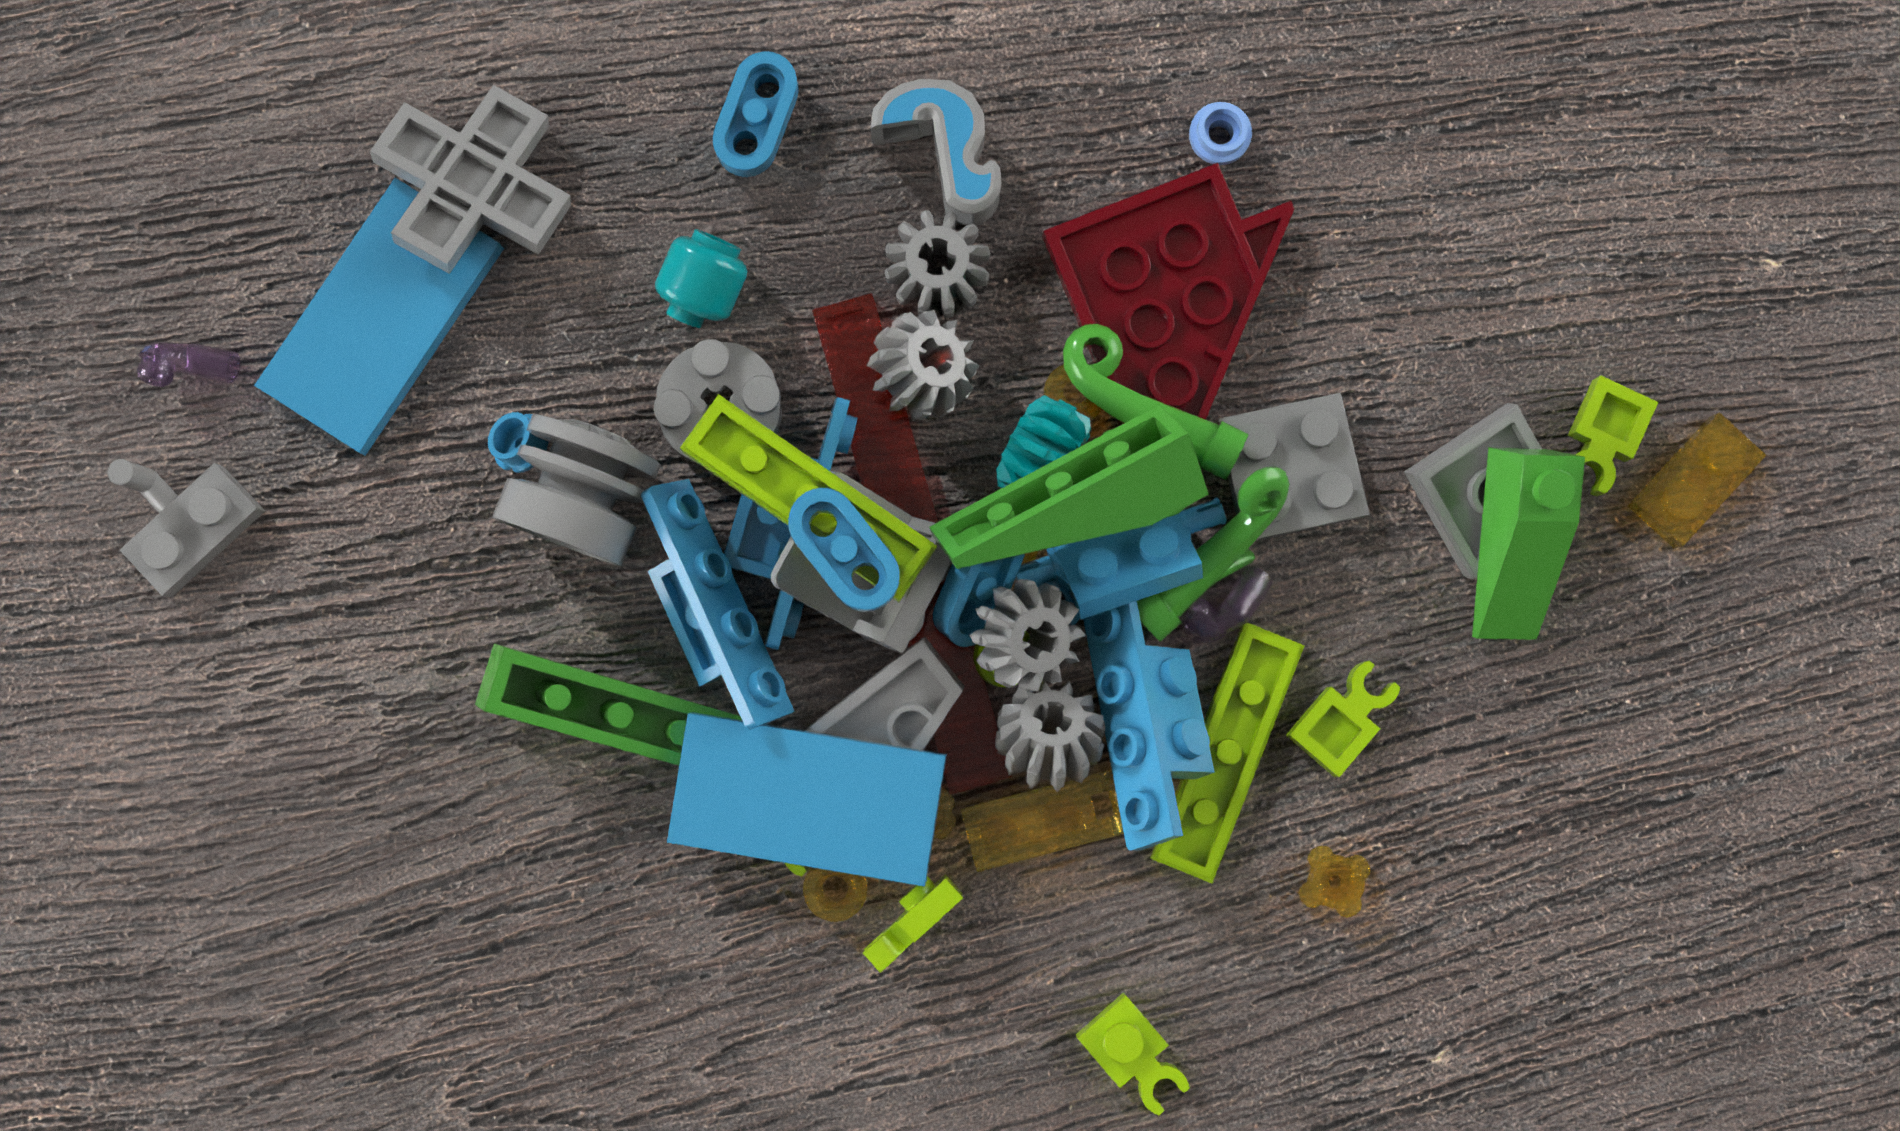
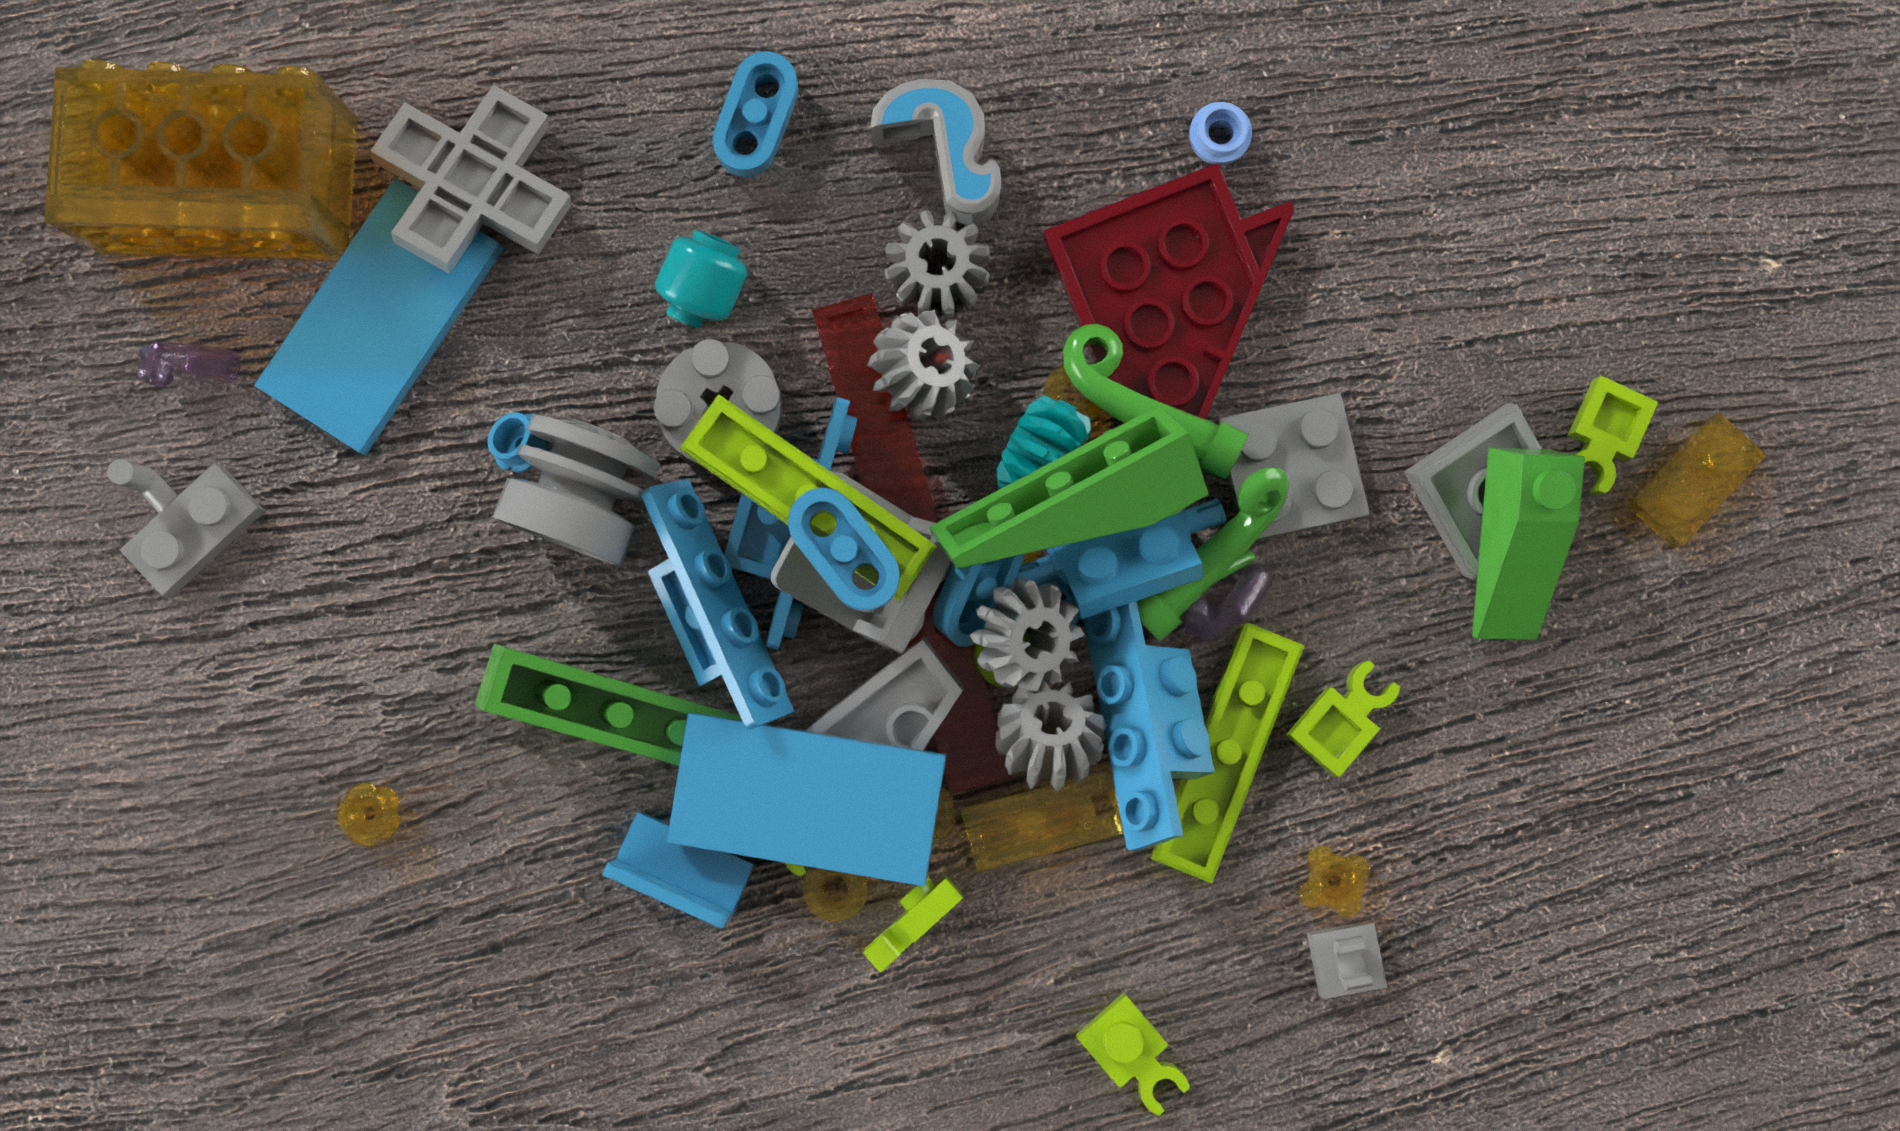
(201, 162): none -> clear yellow brick
(352, 809): none -> clear yellow plate
(685, 877): none -> dark azure panel
(1346, 959): none -> light grey tile

